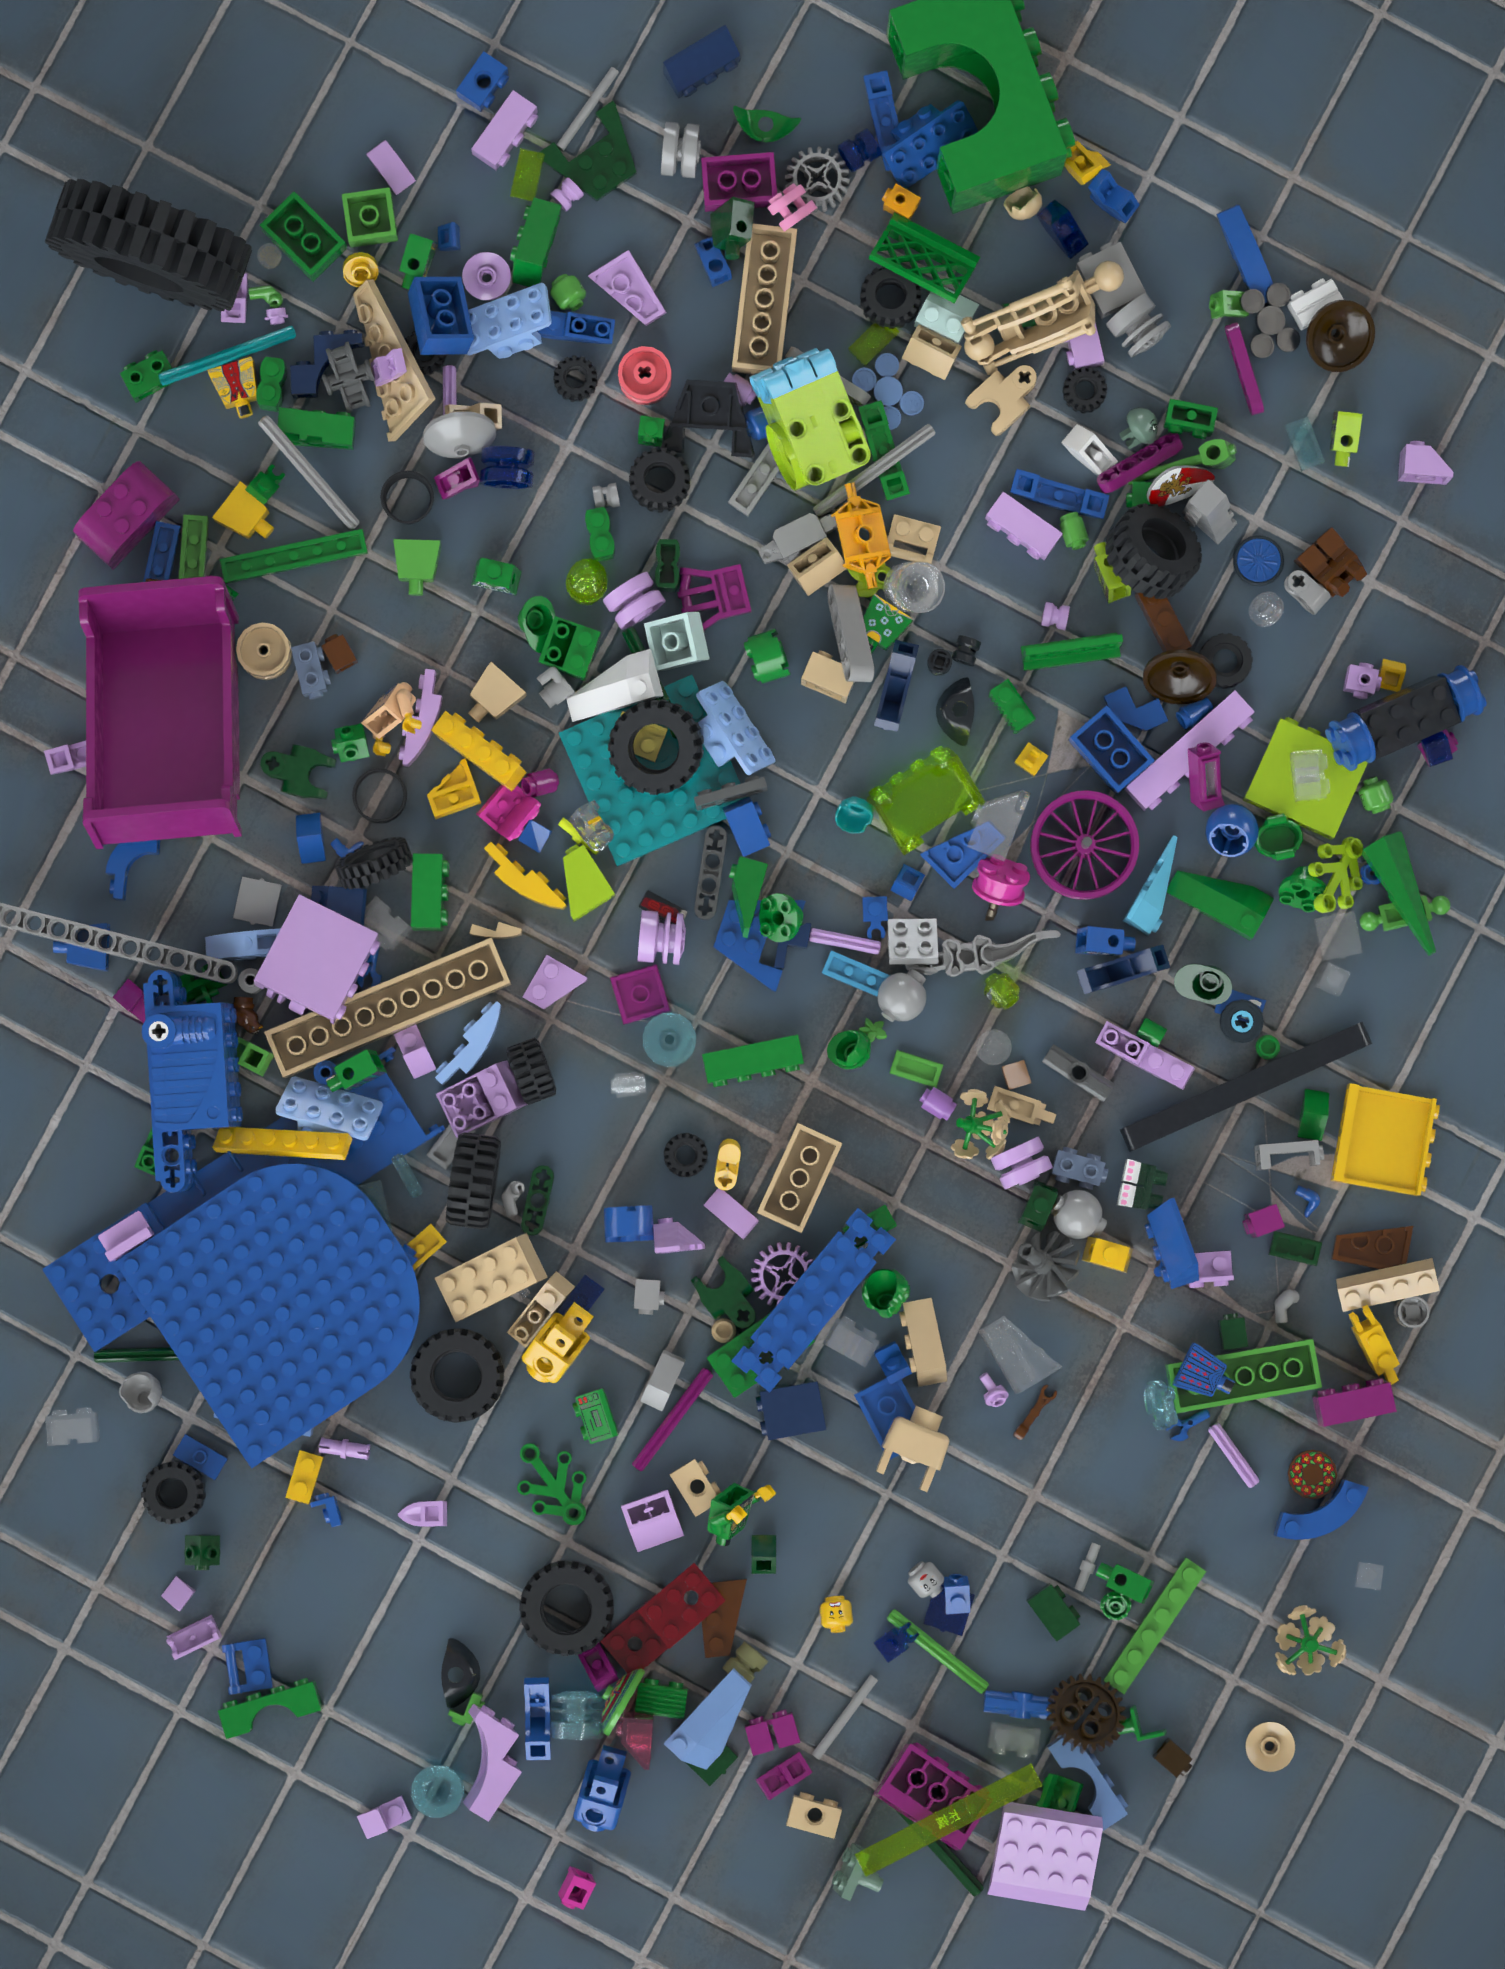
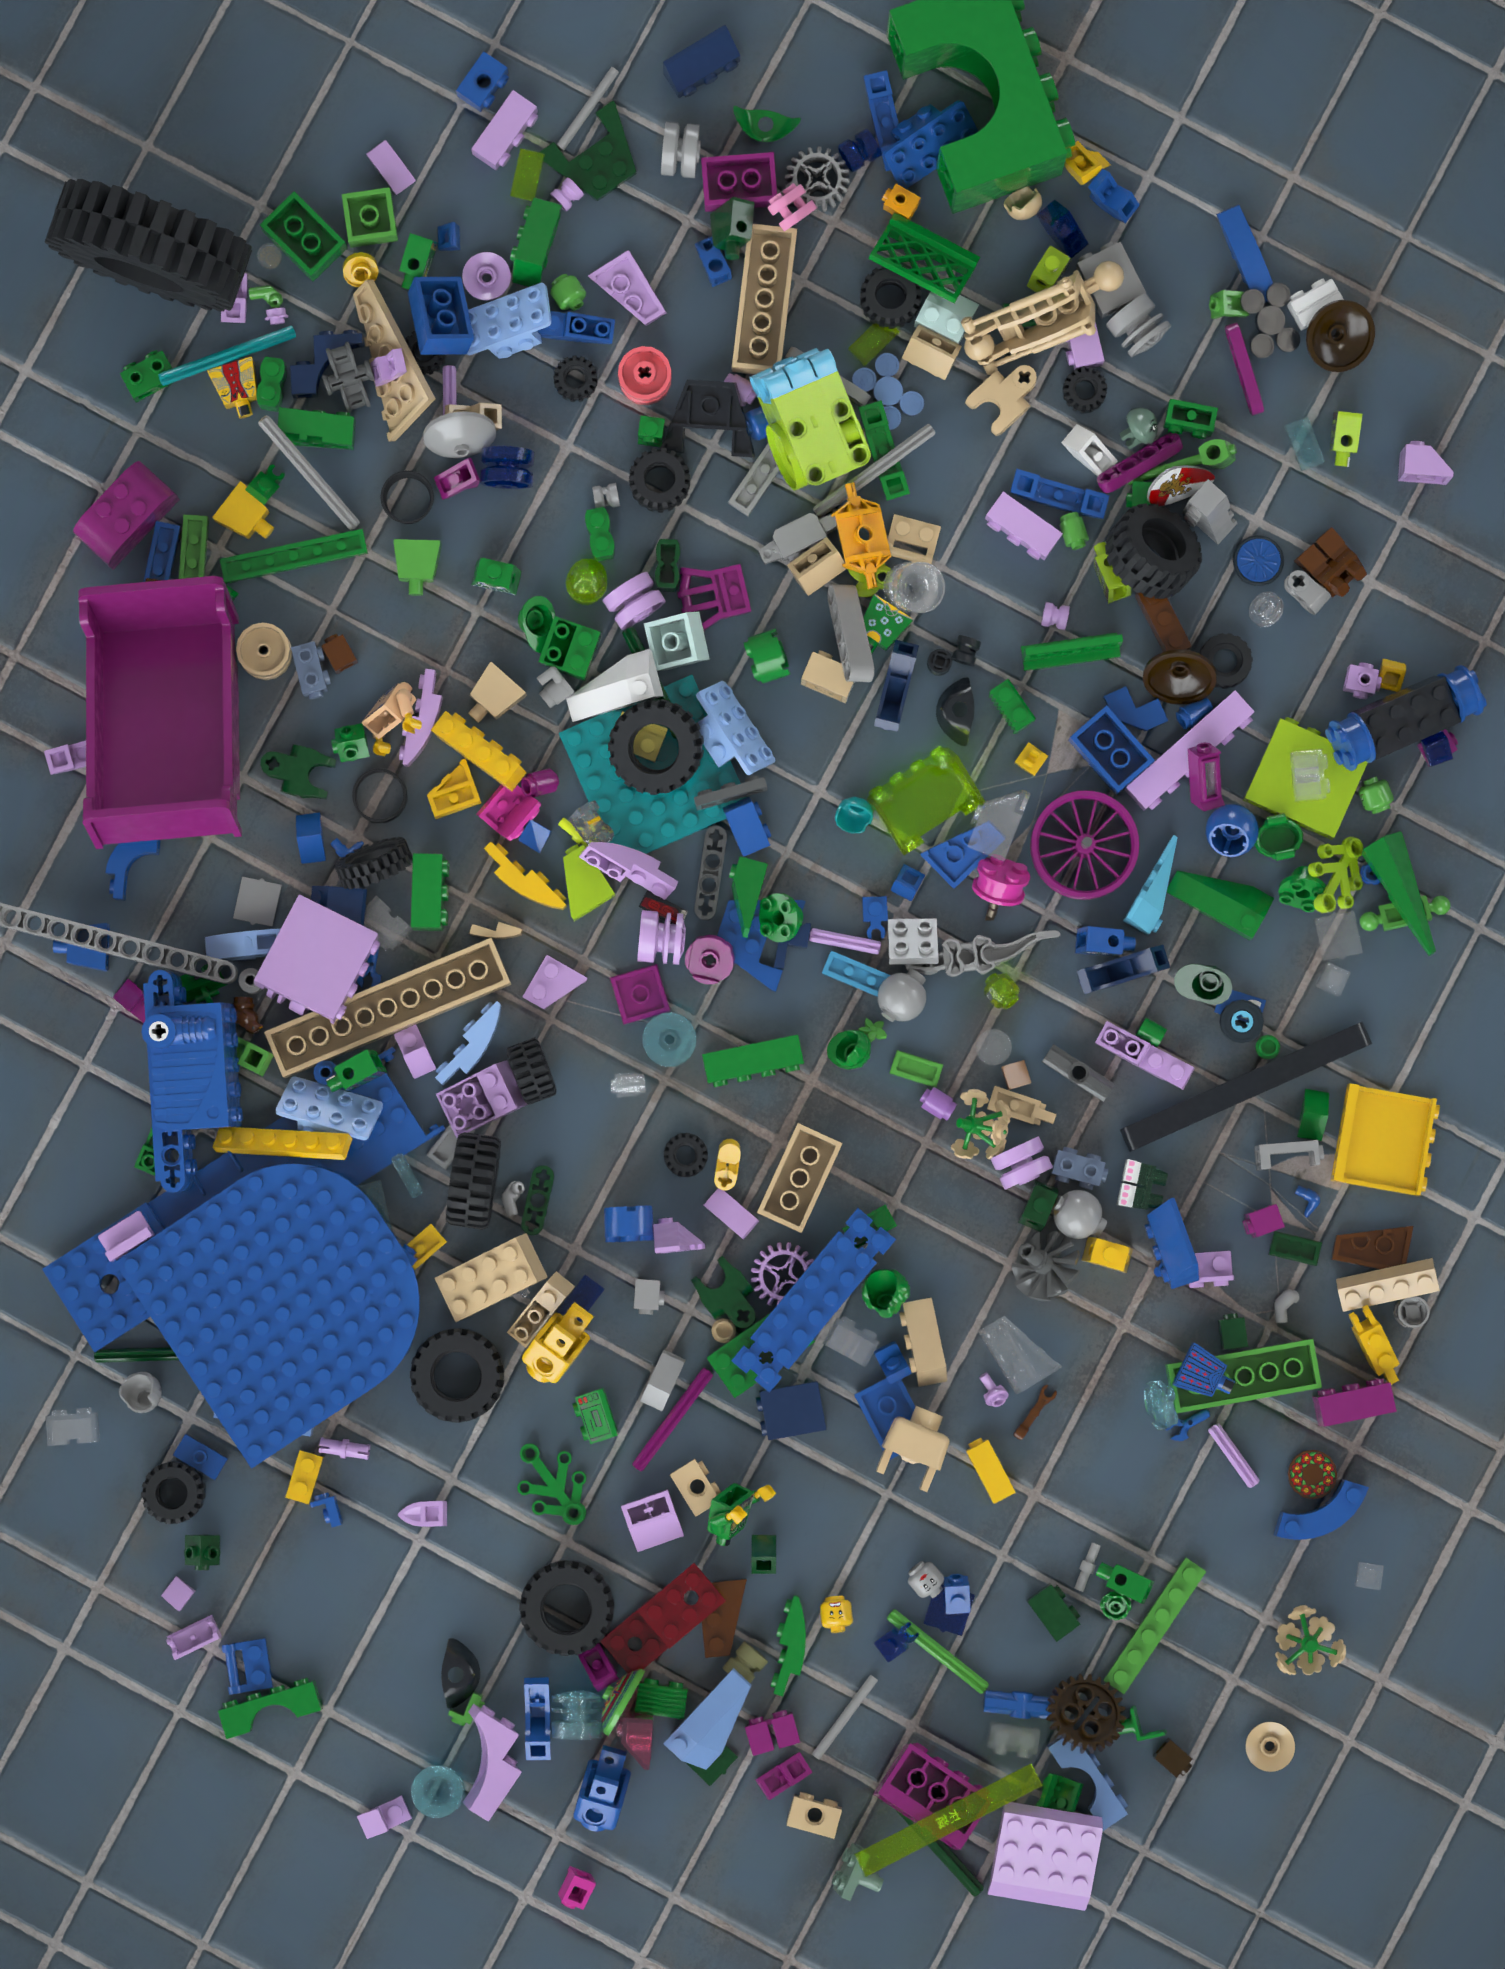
(624, 861): none -> lavender slope
(721, 951): none -> plate
(793, 1635): none -> green slope
(989, 1470): none -> yellow brick
(1049, 269): none -> lime torso

